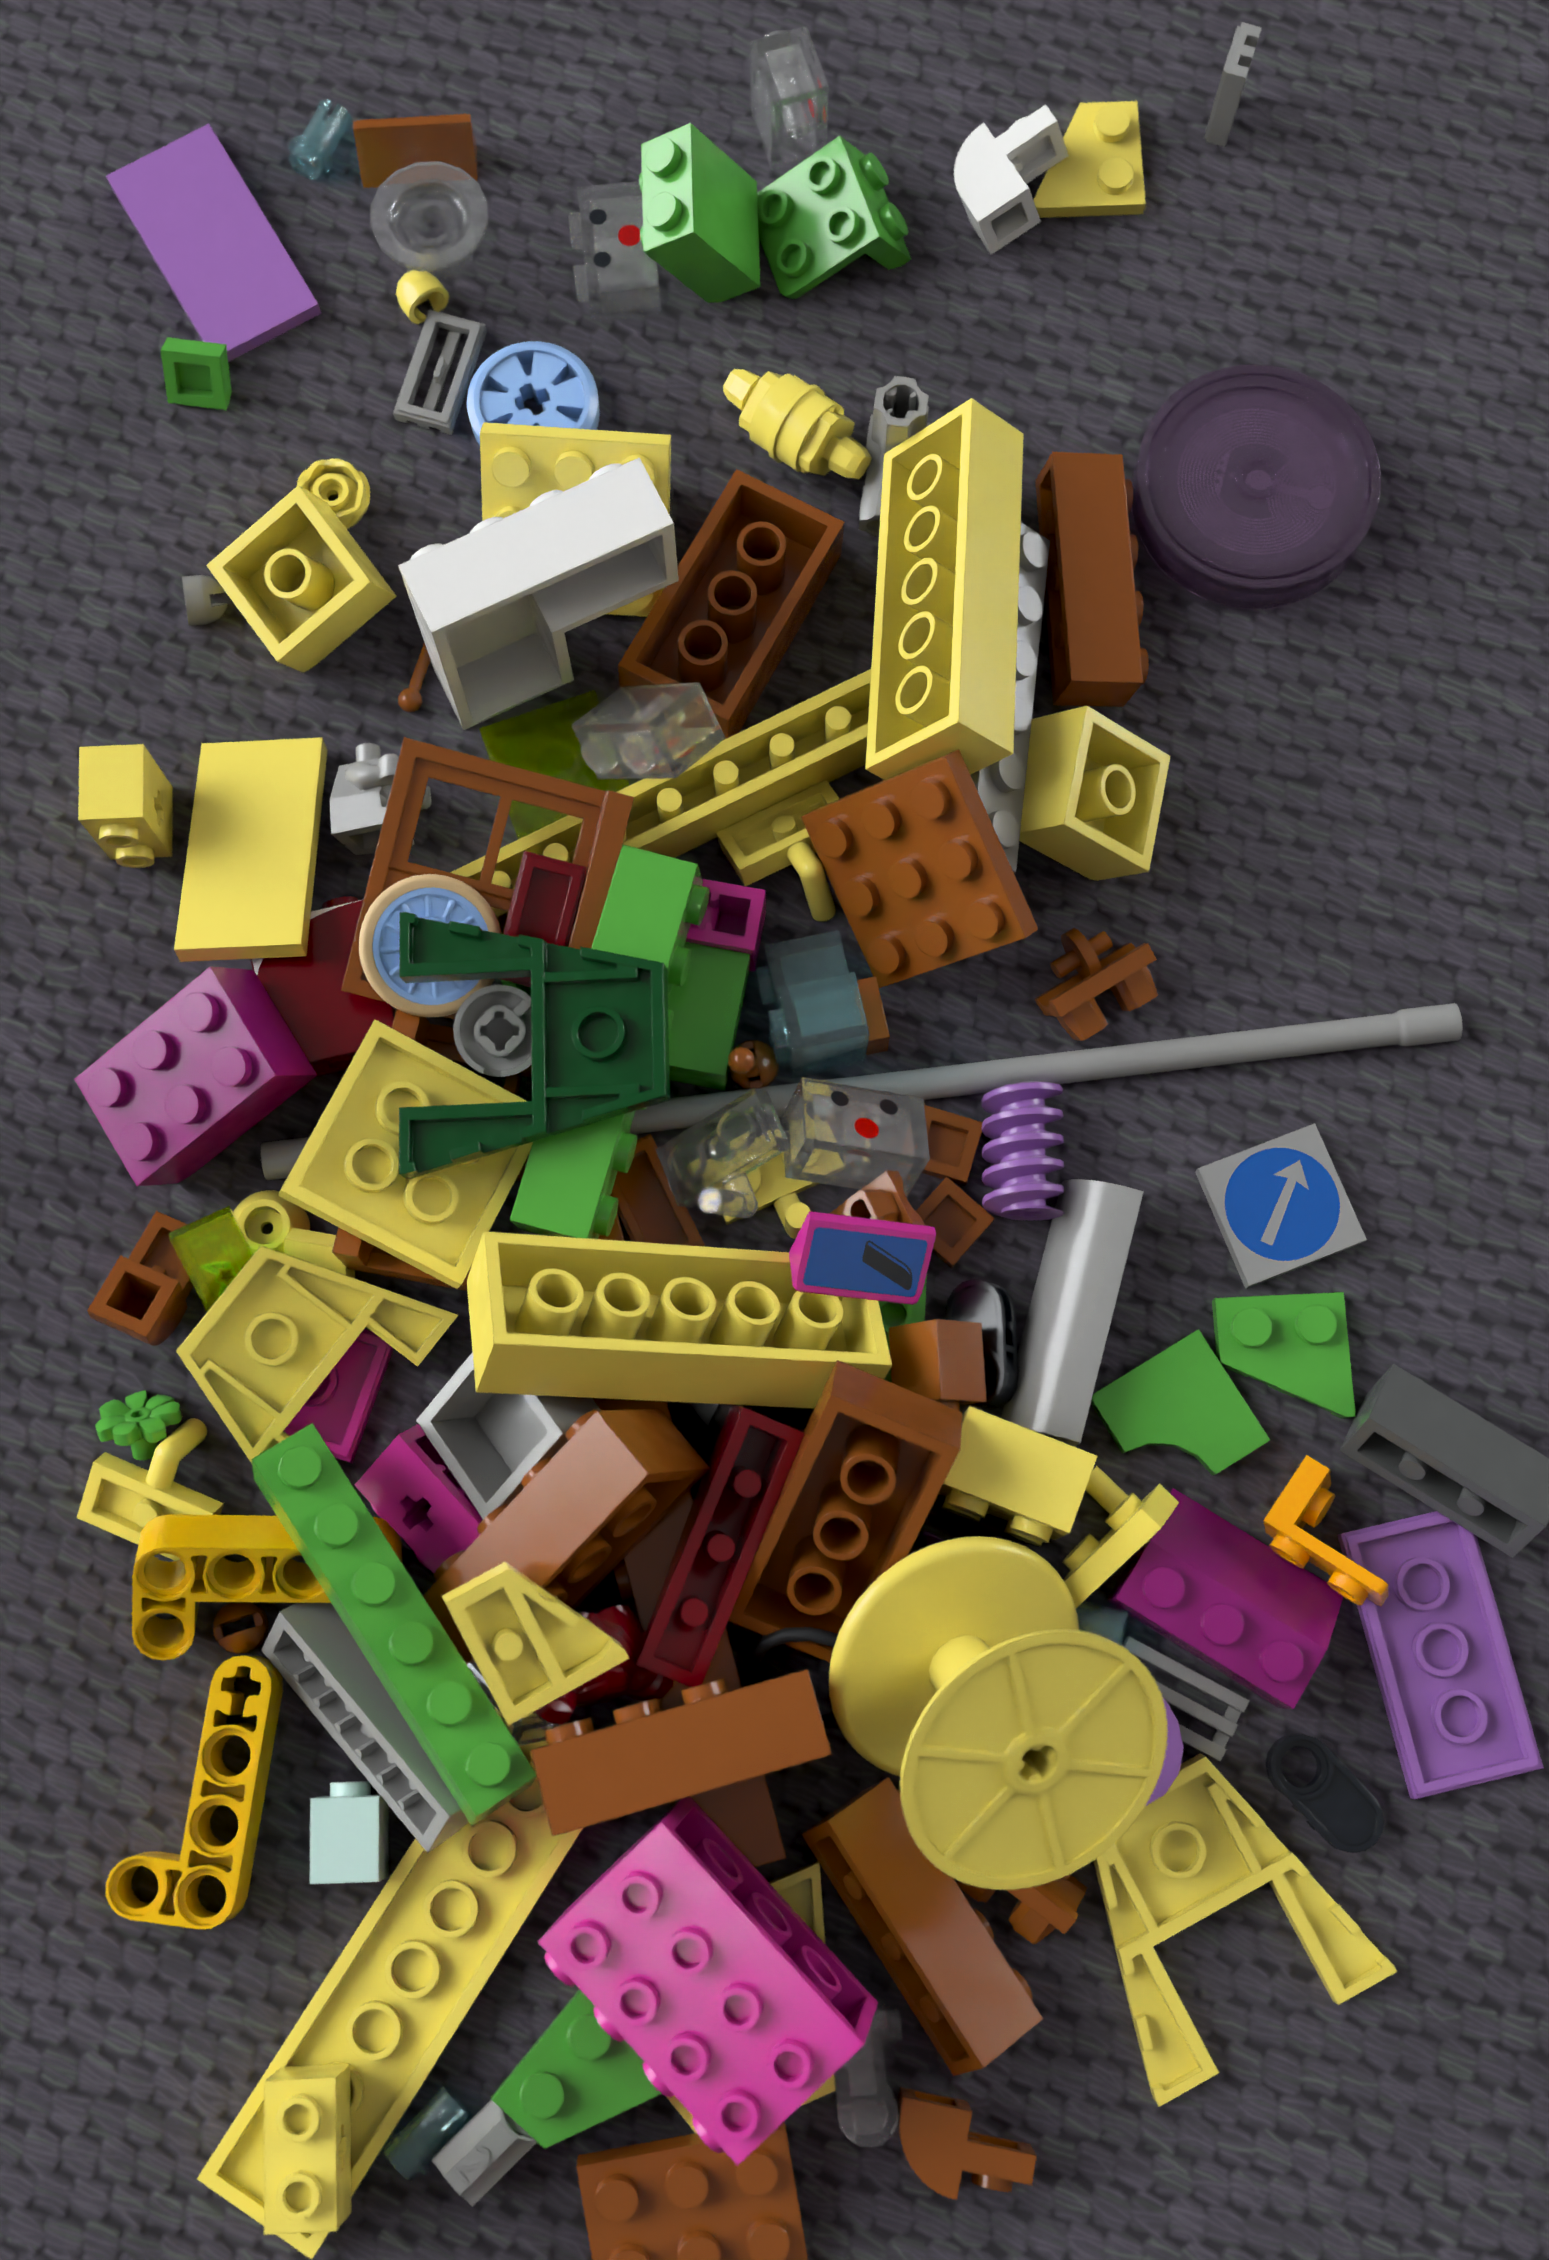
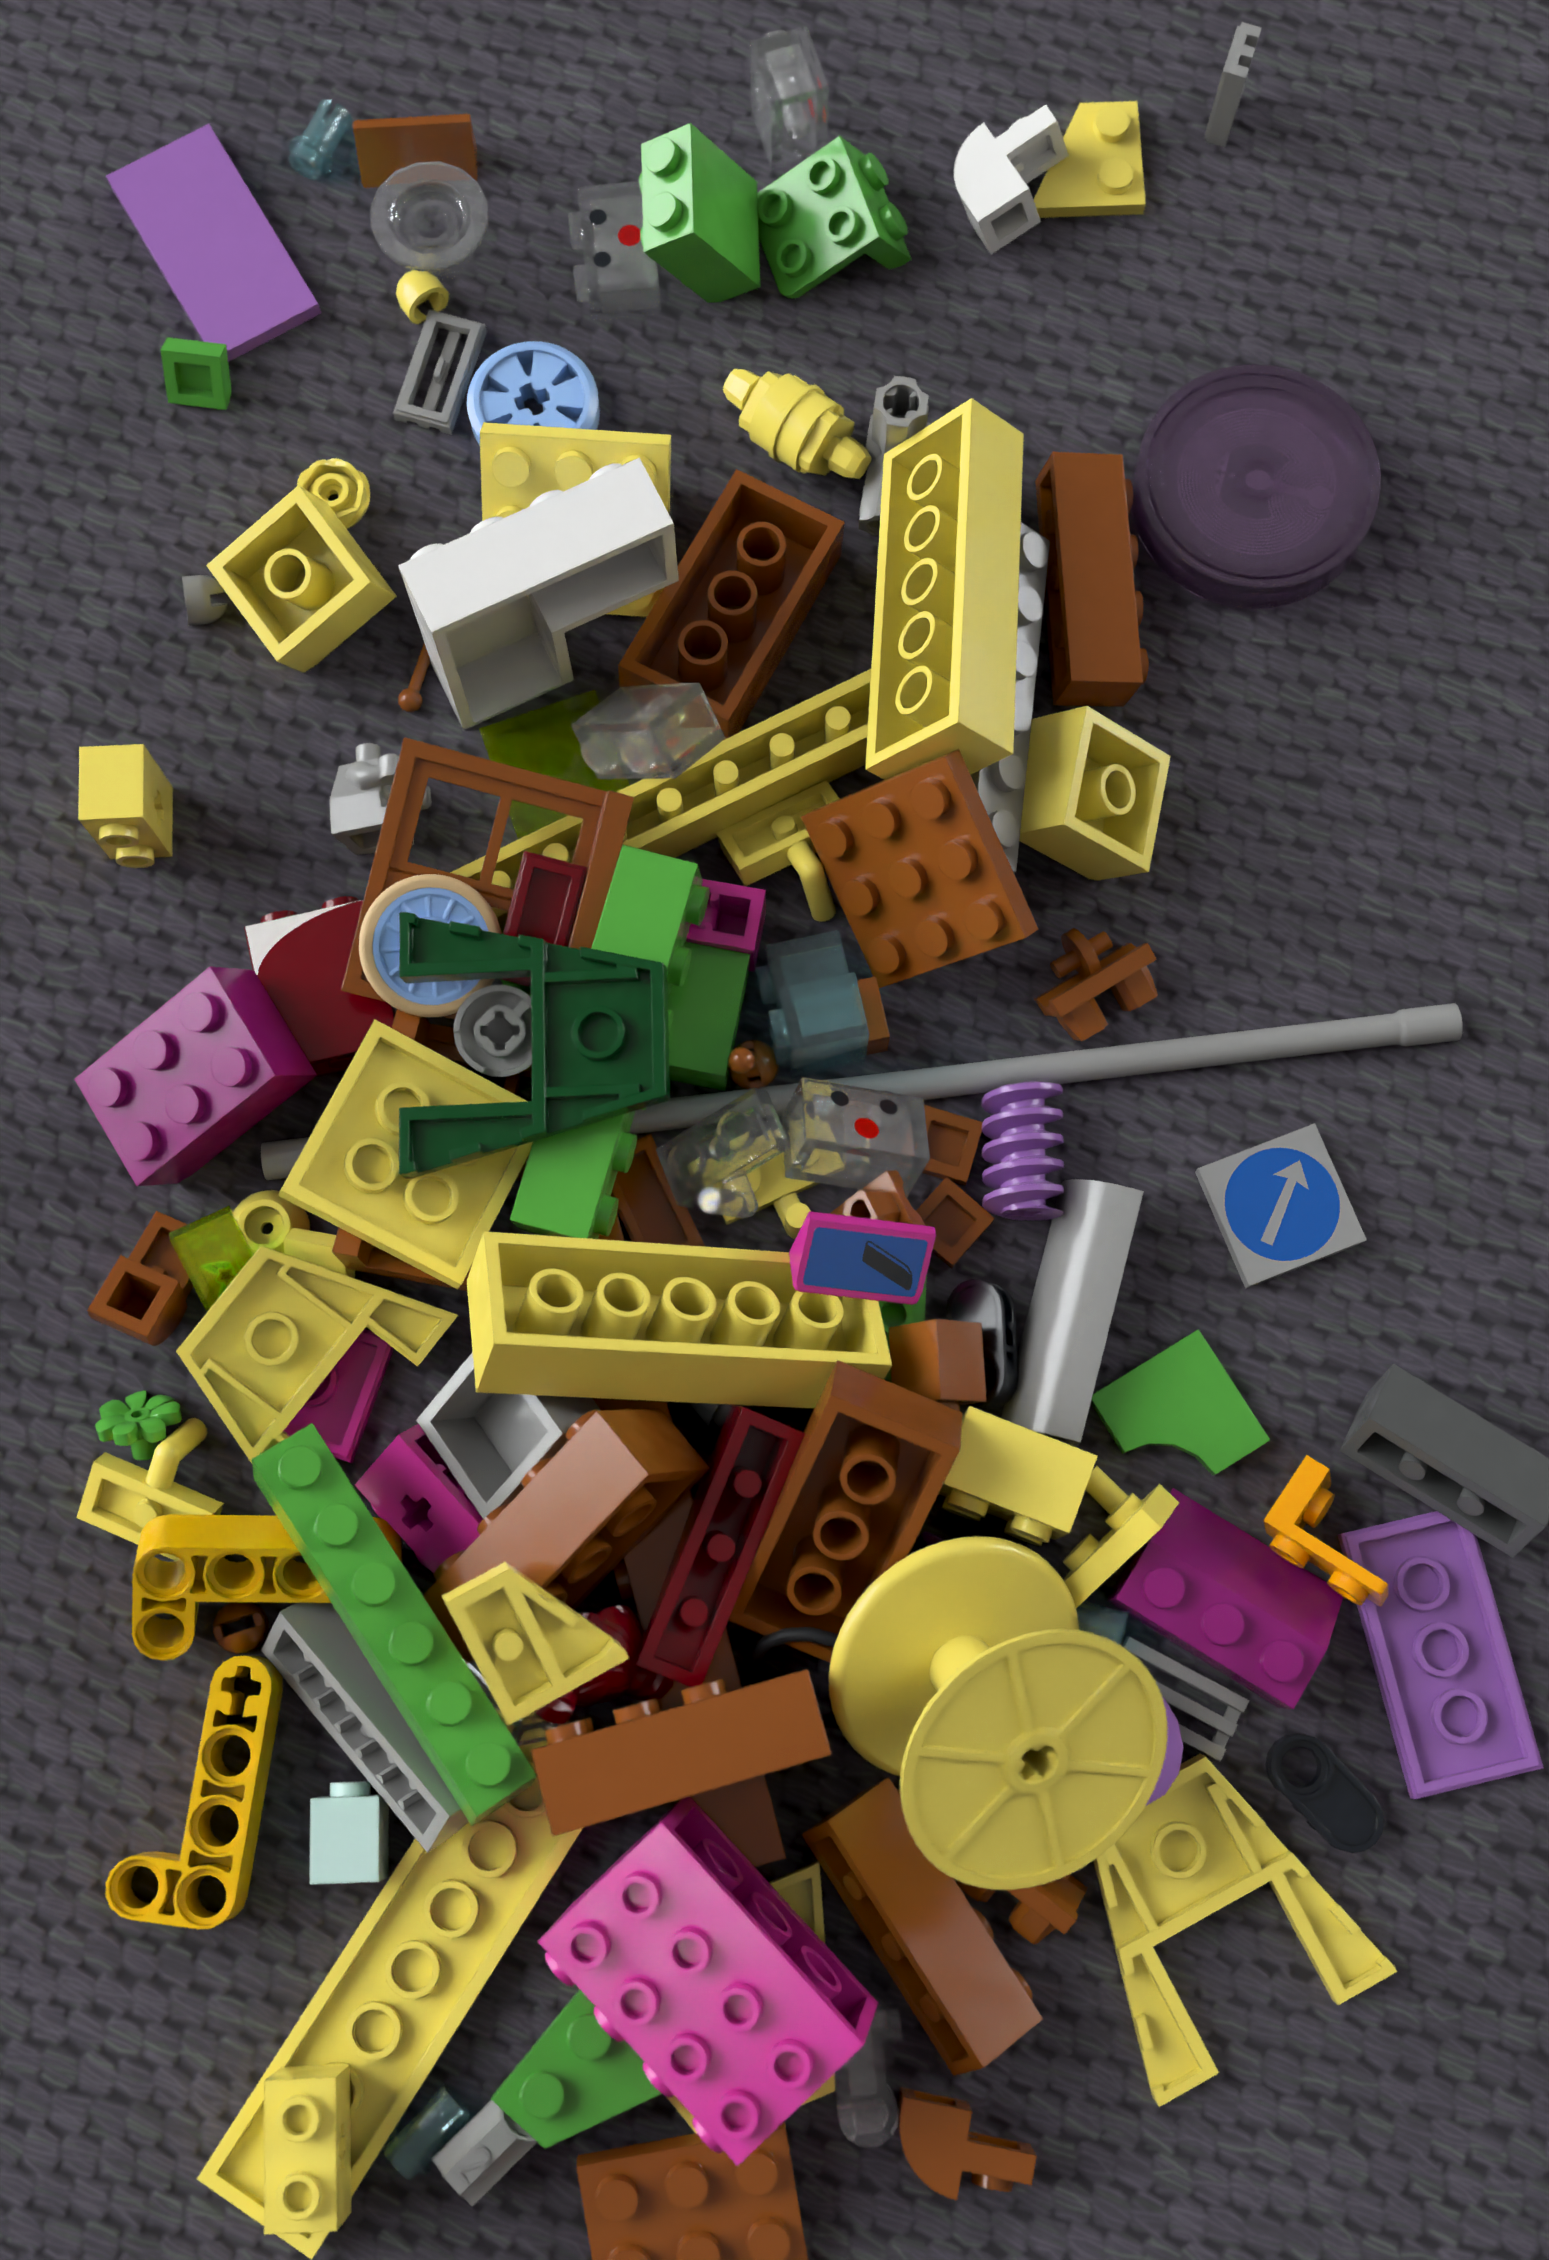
(252, 850): light yellow tile -> none
(1290, 1345): bright green wing -> none

